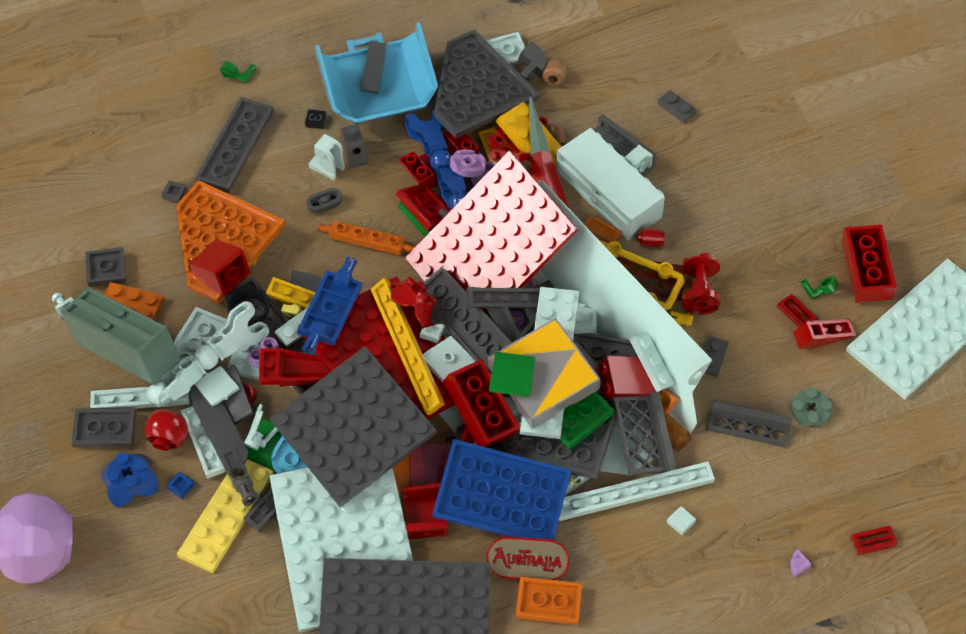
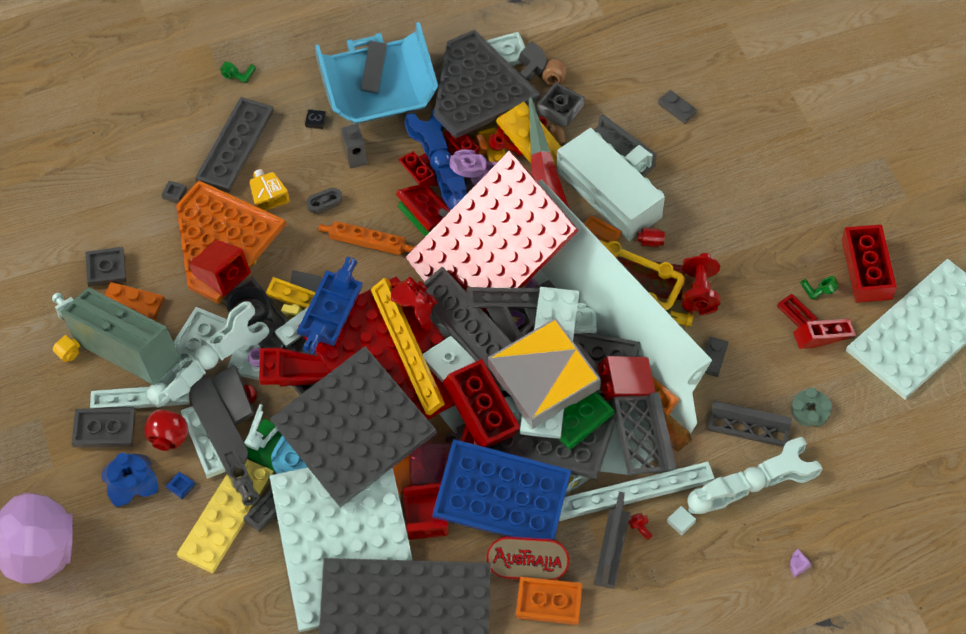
(66, 348): none -> yellow plate
(216, 386): light aqua piece -> none
(268, 190): none -> yellow torso
(269, 342): lavender plate -> none
(327, 157): light aqua piece -> none
(432, 333): light aqua tile -> none
(480, 142): none -> orange tile
(496, 155): red plate -> none
(512, 374): green slope -> none
(560, 104): none -> dark grey brick
(612, 545): none -> dark grey fence
(638, 521): none -> red plate
(652, 362): light aqua plate -> none
(772, 471): none -> light aqua piece
(877, 547): red tile -> none

